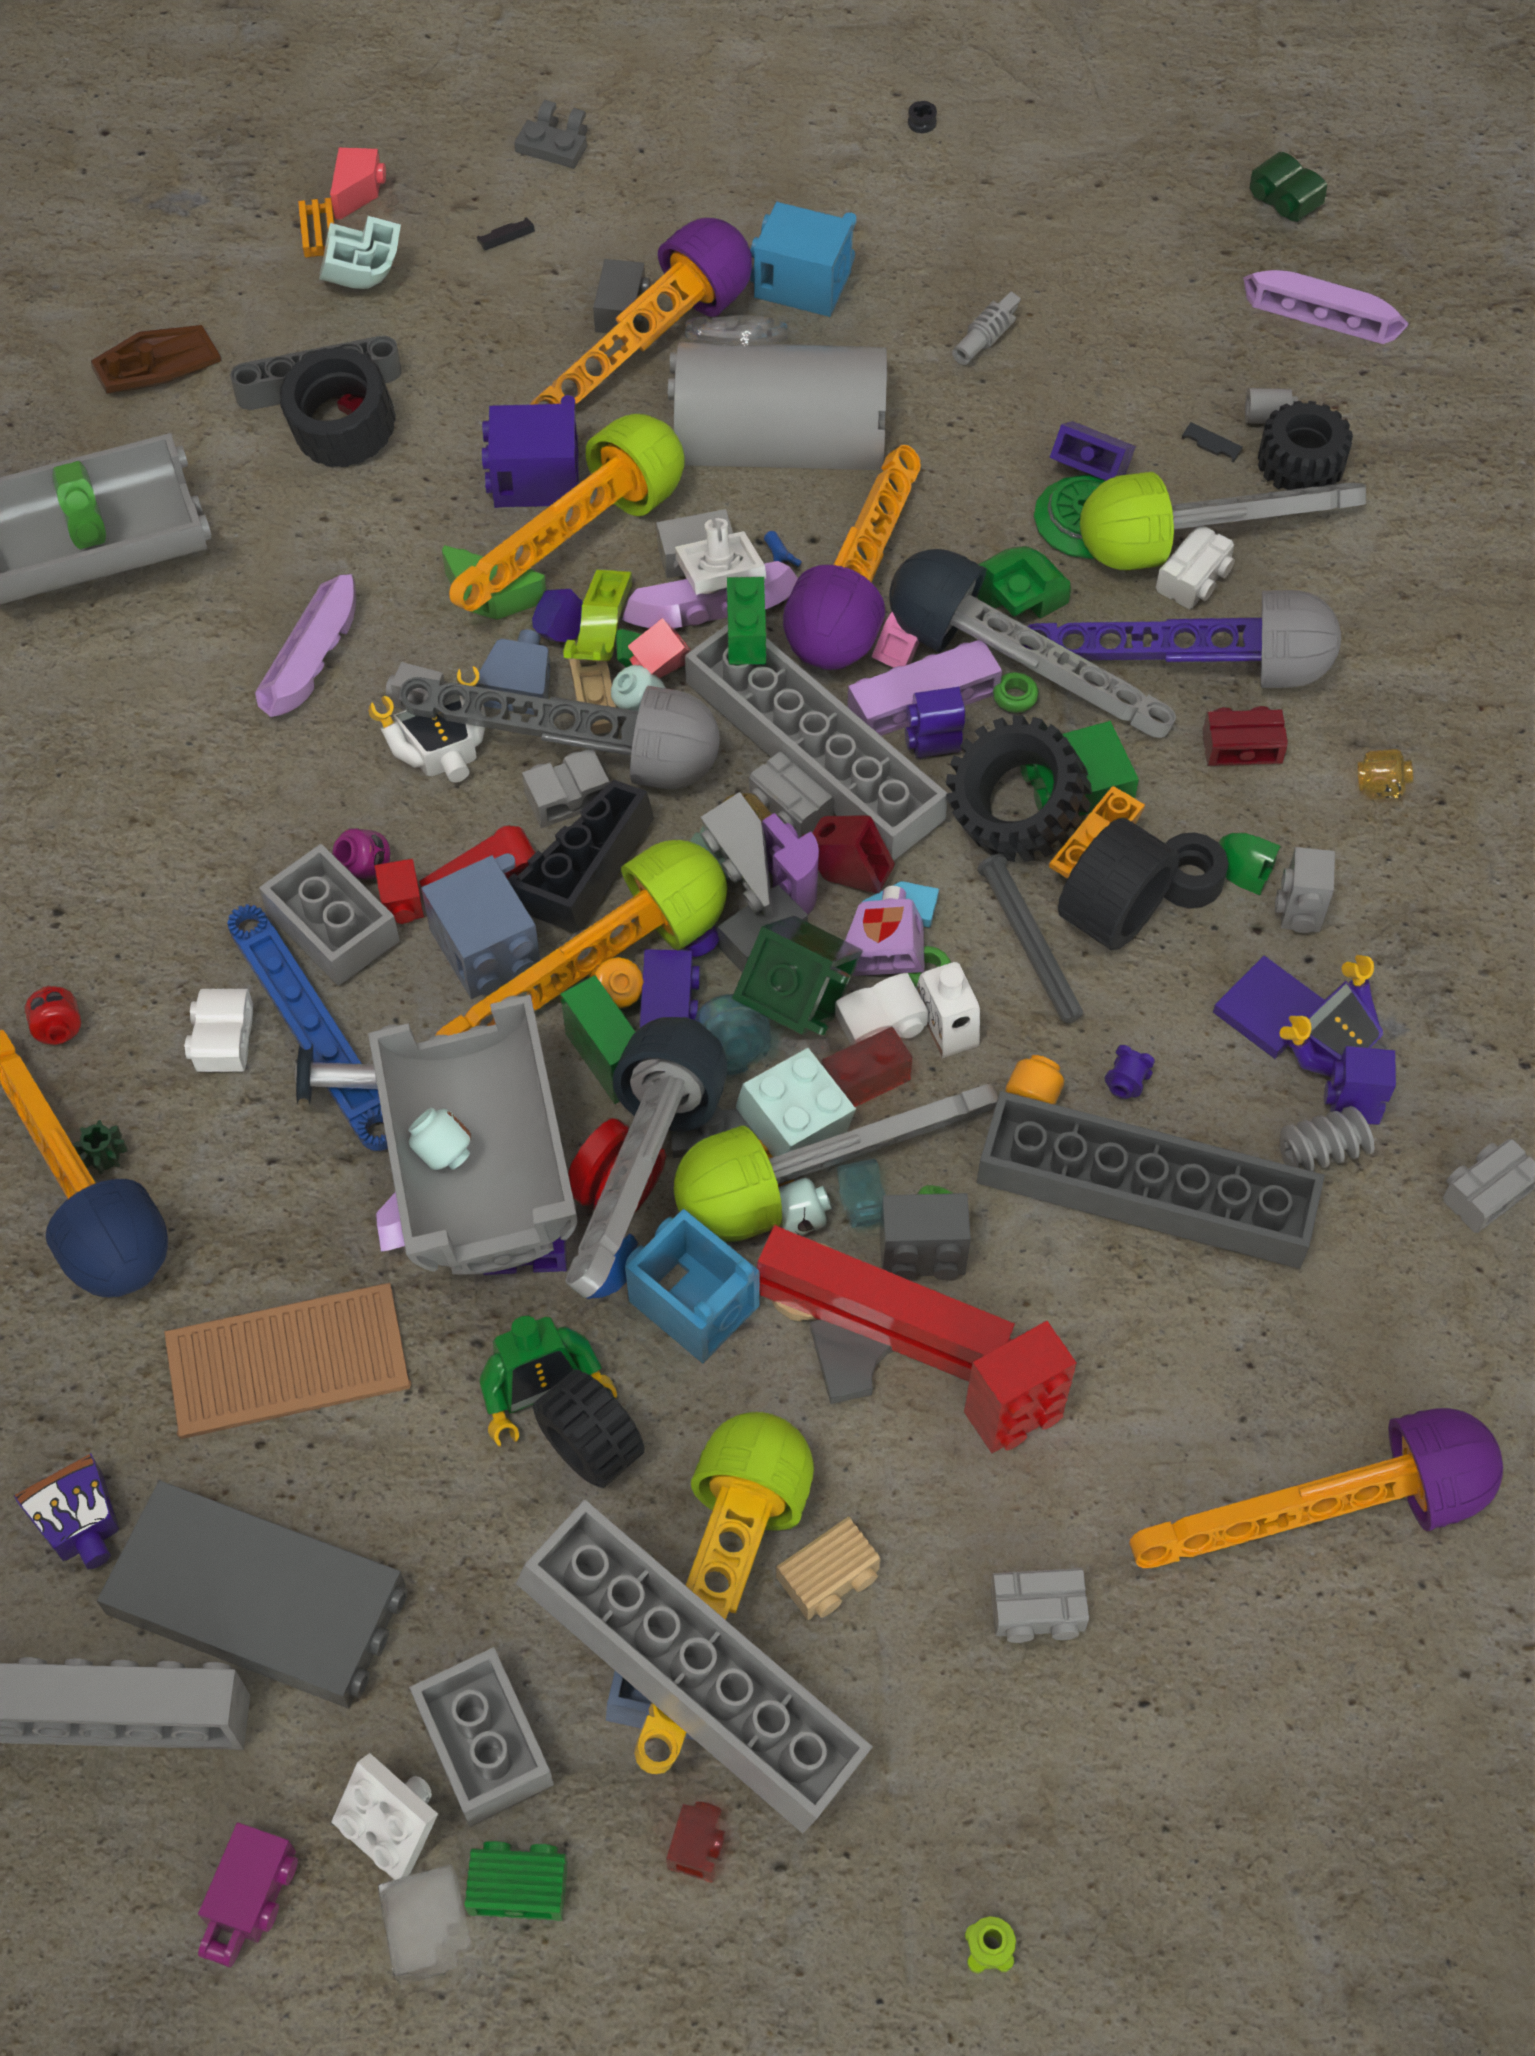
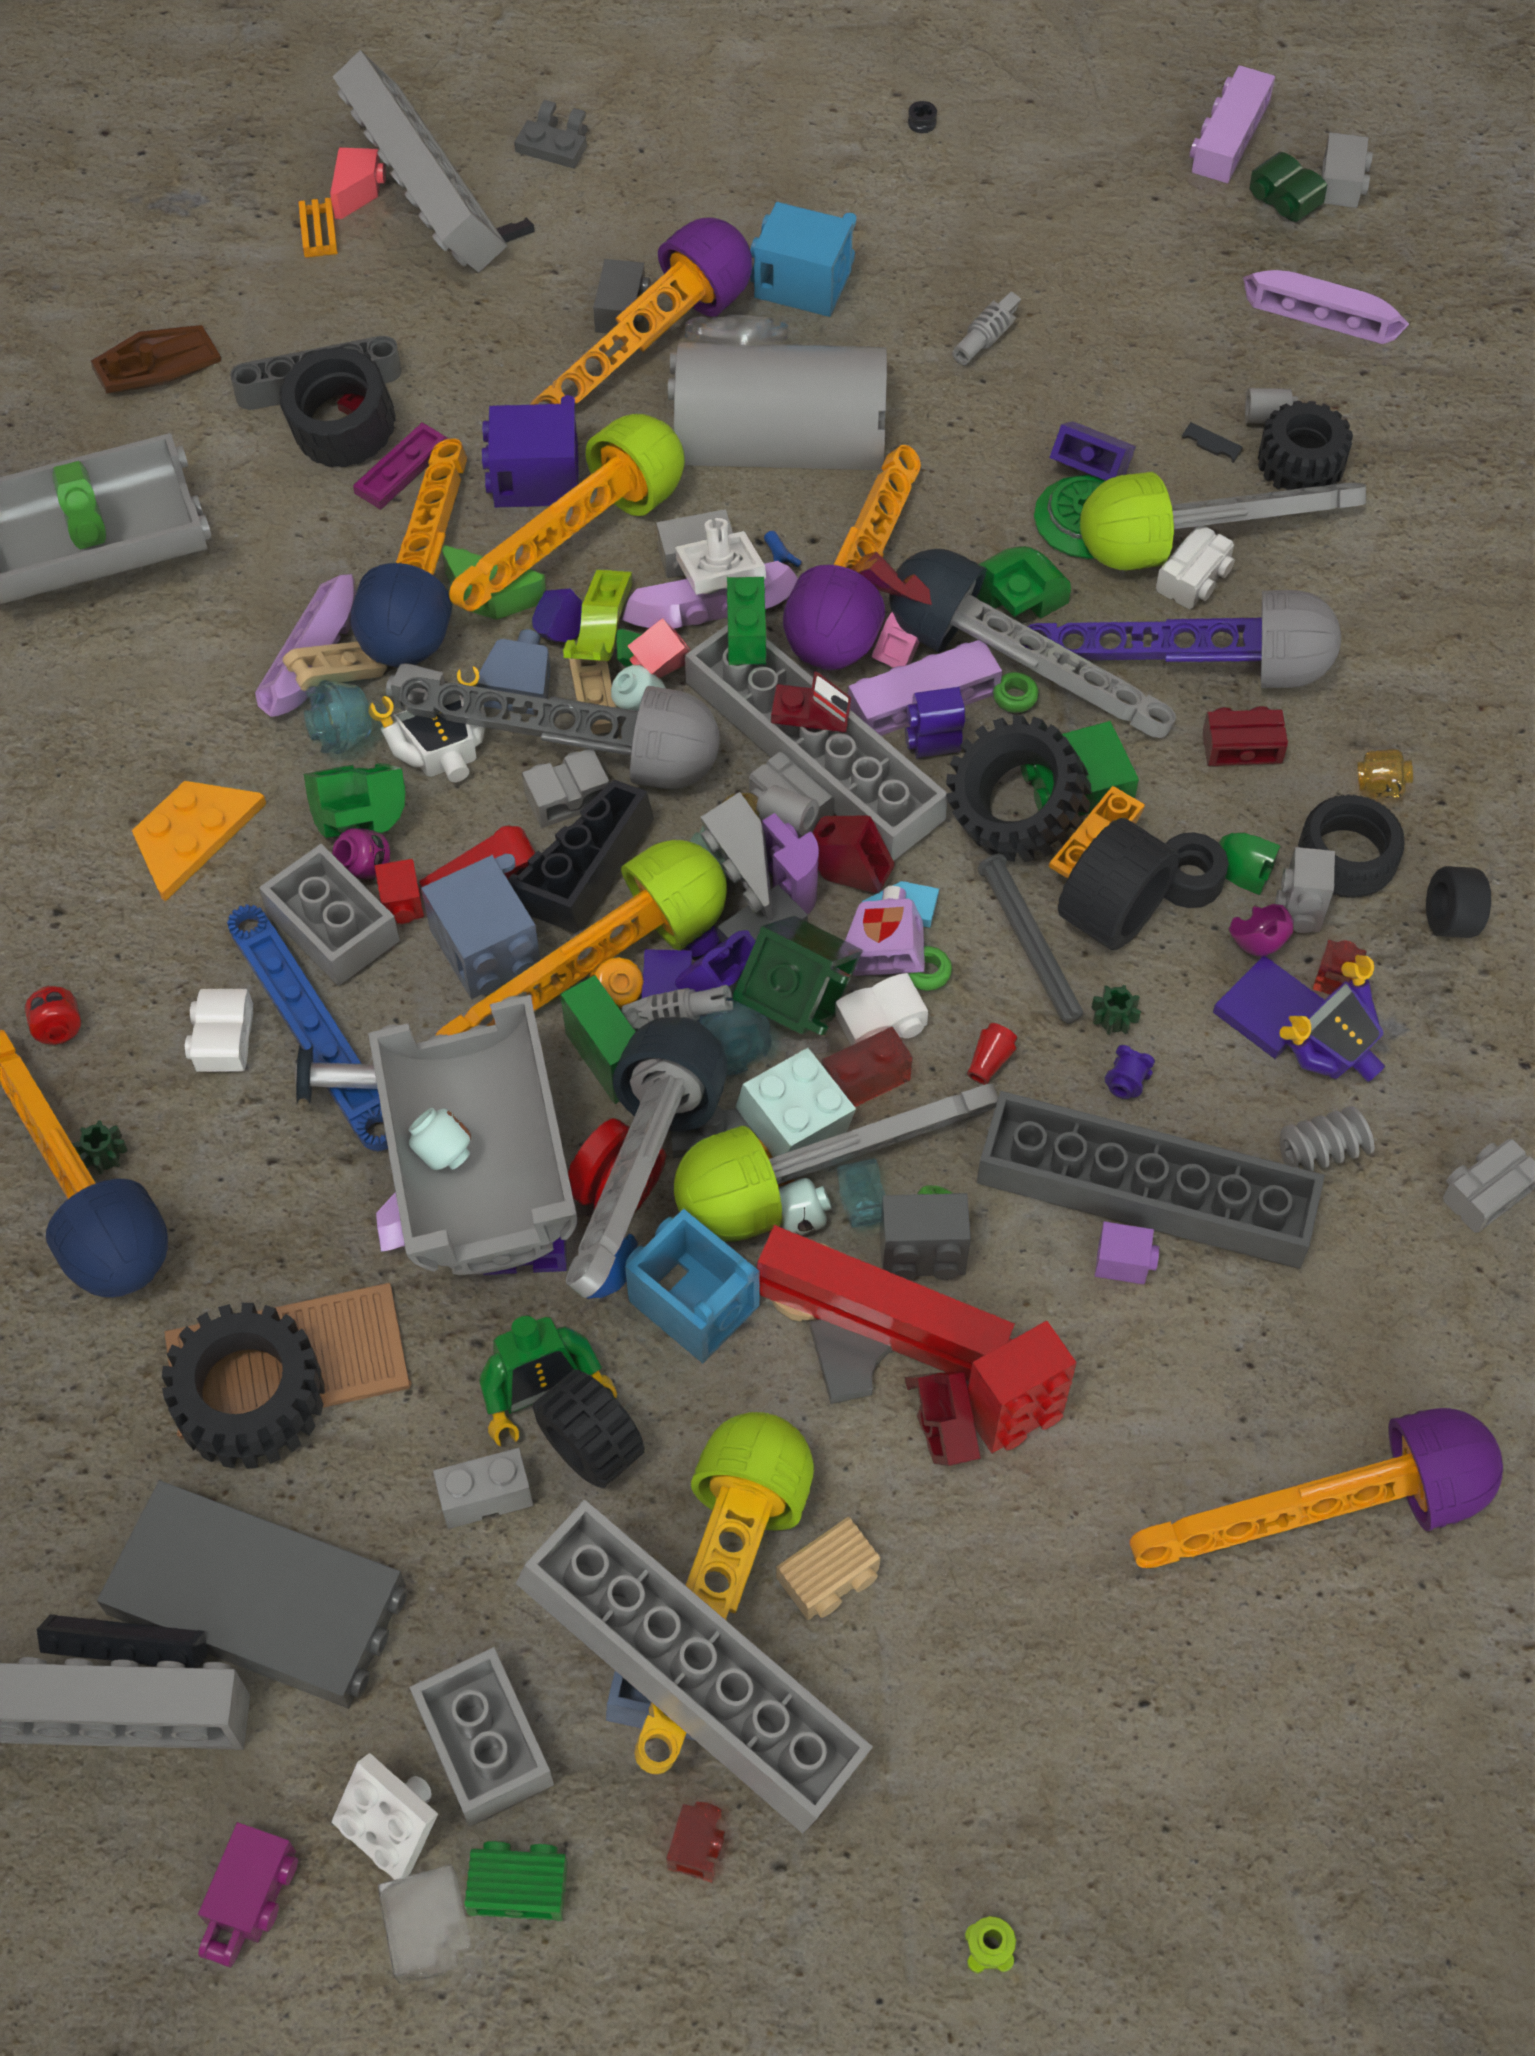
(73, 1511): torso -> none
(120, 1641): none -> black piece
(191, 829): none -> light orange wing
(256, 1431): none -> black tyre
(332, 663): none -> tan plate
(337, 716): none -> clear light blue cone
(355, 798): none -> green brick
(357, 256): light aqua brick -> none
(398, 467): none -> magenta tile
(401, 605): none -> dark blue piece
(418, 163): none -> light grey brick
(483, 1488): none -> light grey brick
(678, 1004): none -> light grey hinge
(720, 965): none -> dark purple brick
(789, 807): none -> light grey brick
(815, 707): none -> dark red slope
(885, 579): none -> dark red slope
(946, 1416): none -> dark red slope
(950, 1000): white torso -> none
(992, 1051): none -> red cone
(1036, 1079): light orange head -> none
(1039, 1604): light grey brick -> none
(1116, 1009): none -> dark green gear
(1126, 1253): none -> medium lavender brick
(1232, 123): none -> lavender brick
(1264, 931): none -> magenta hair
(1332, 960): none -> clear red brick
(1345, 169): none -> light grey piece
(1362, 1081): dark purple brick -> none
(1368, 819): none -> black tyre
(1458, 902): none -> black tyre

